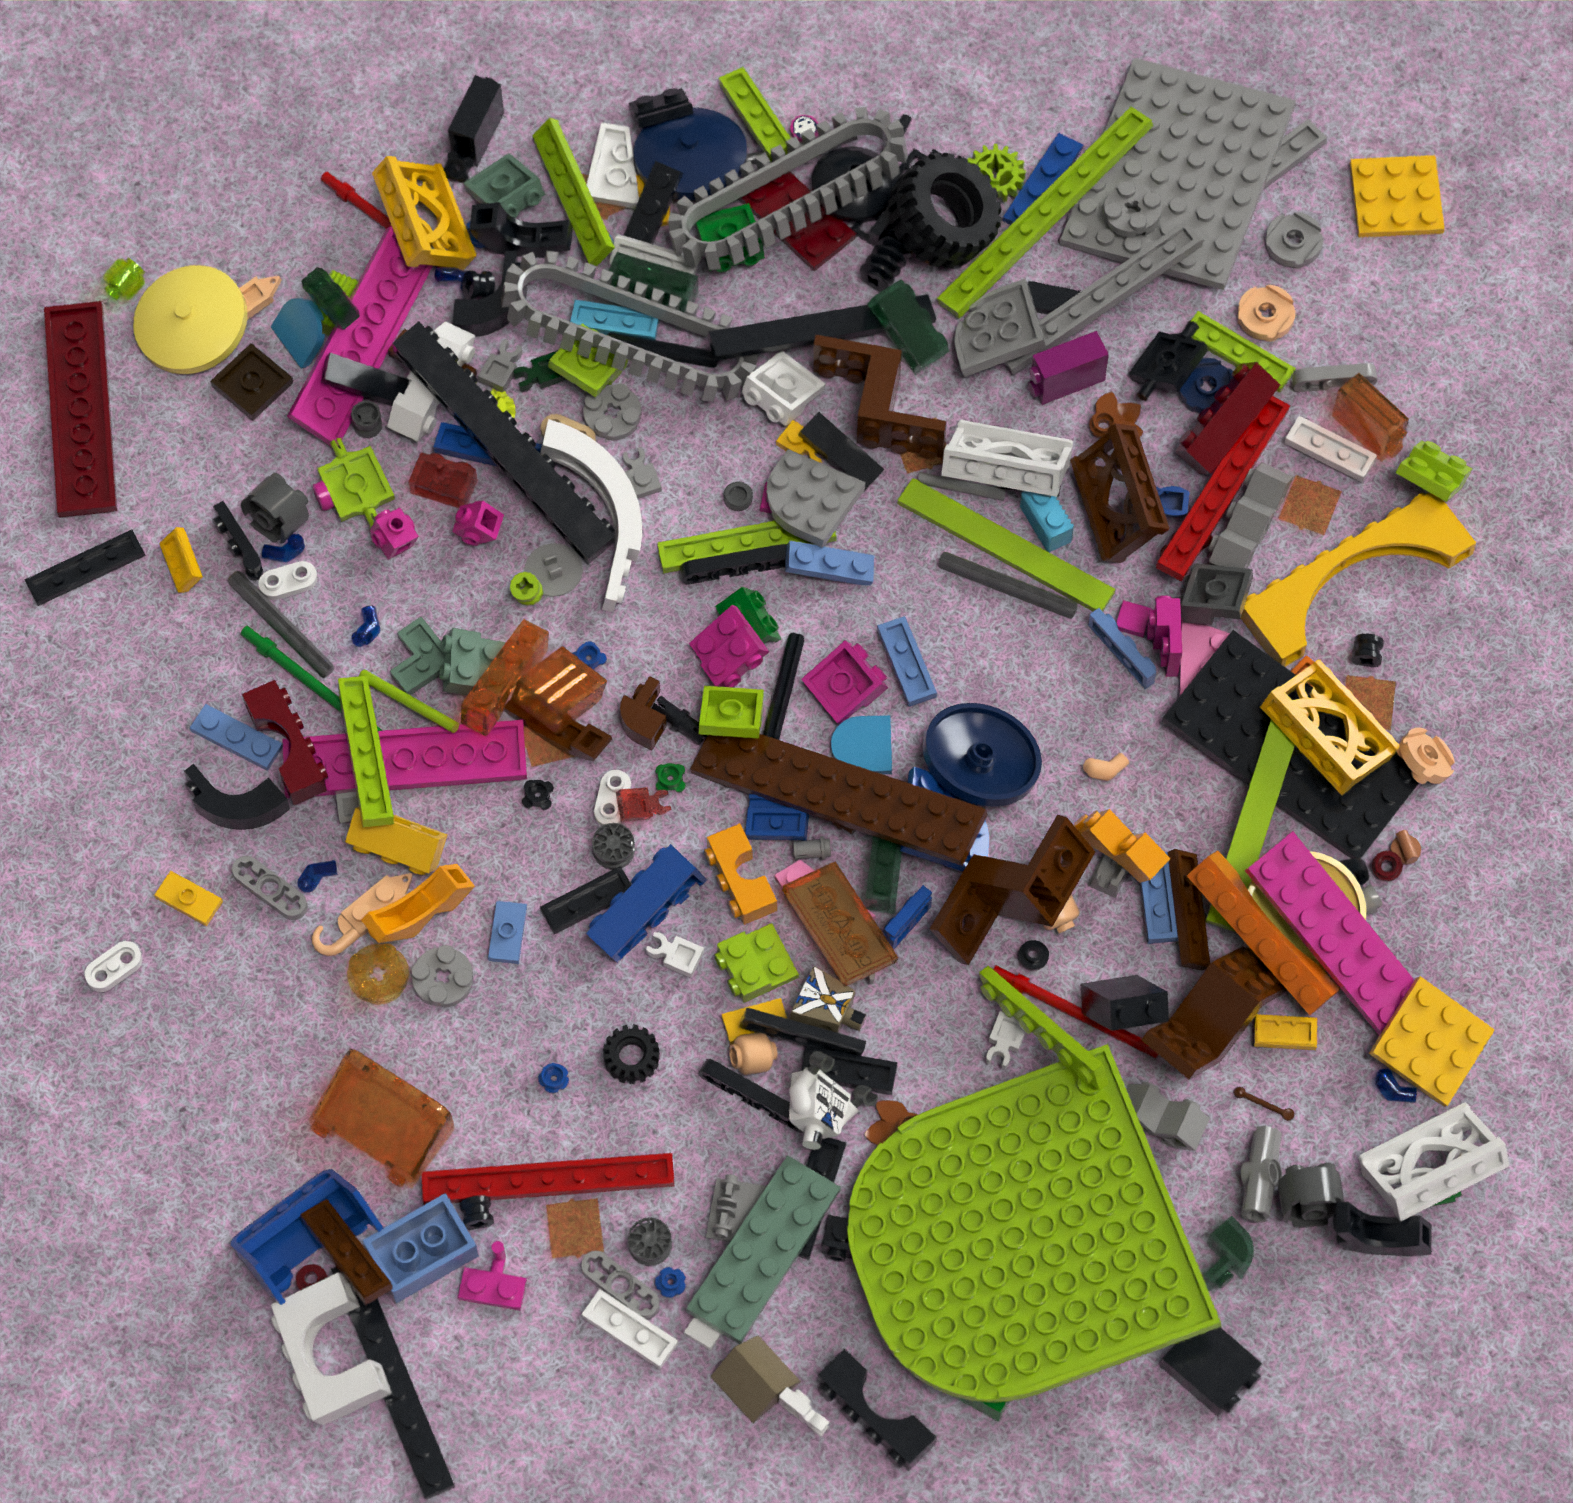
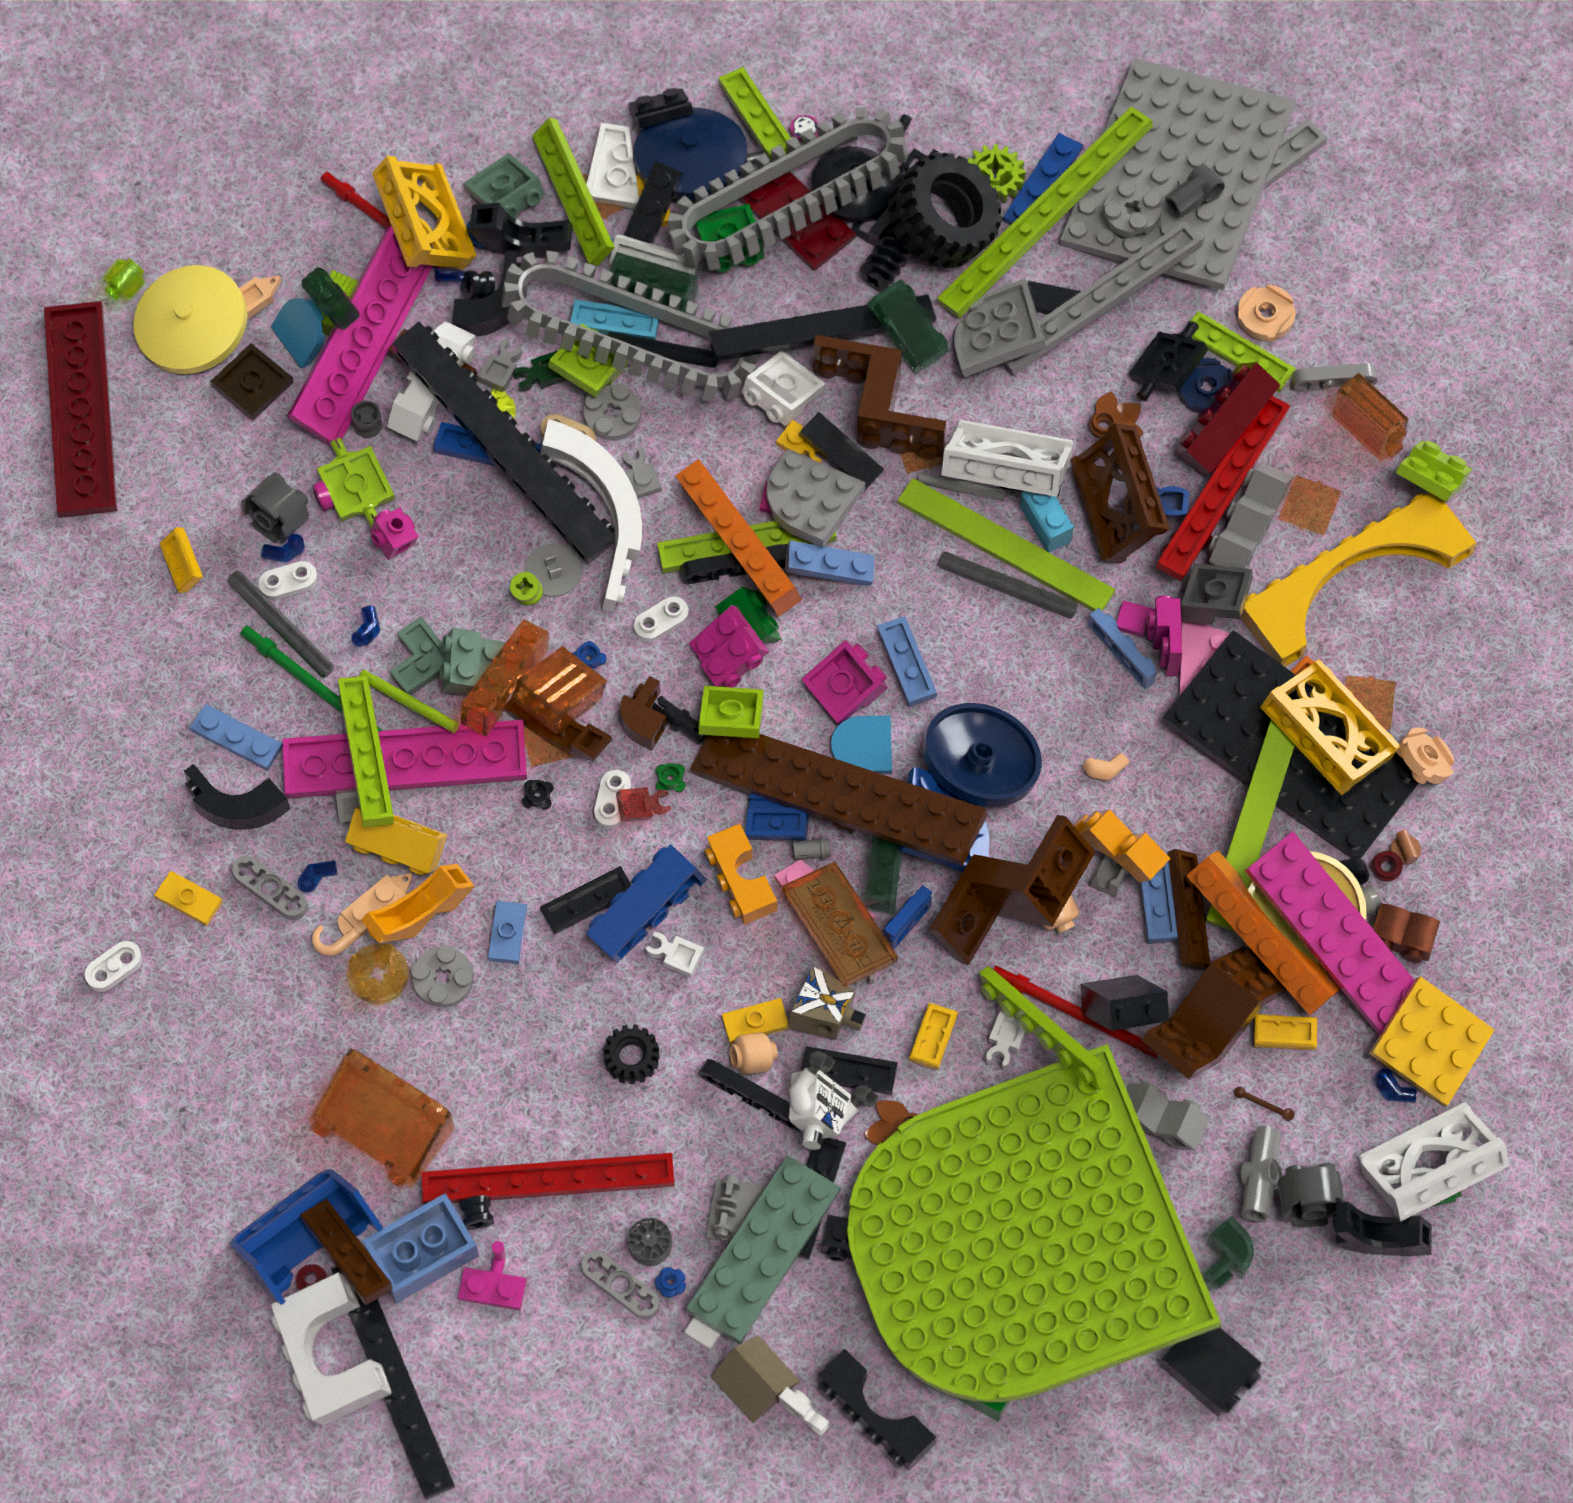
(84, 567): black tile -> none
(238, 541): black plate -> none
(270, 712): dark red arch -> none
(363, 379): black tile -> none
(443, 480): clear red brick -> none
(465, 164): black plate -> none
(477, 118): black brick -> none
(477, 523): dark pink brick -> none
(550, 1070): blue plate -> none
(574, 1228): clear orange piece -> none
(614, 846): dark grey wheel -> none
(629, 1329): white plate -> none
(662, 618): none -> white plate
(738, 496): dark grey tile -> none
(739, 537): none -> orange arch
(755, 962): lime plate -> none
(784, 686): black axle -> none
(800, 1033): black tile -> none
(933, 1036): none -> yellow plate
(1033, 963): black plate -> none
(1068, 368): magenta brick -> none
(1200, 186): none -> dark grey piece
(1294, 254): light grey plate -> none
(1330, 449): white plate -> none
(1368, 650): black wheel -> none
(1397, 196): yellow plate -> none
(1406, 932): none -> copper brick

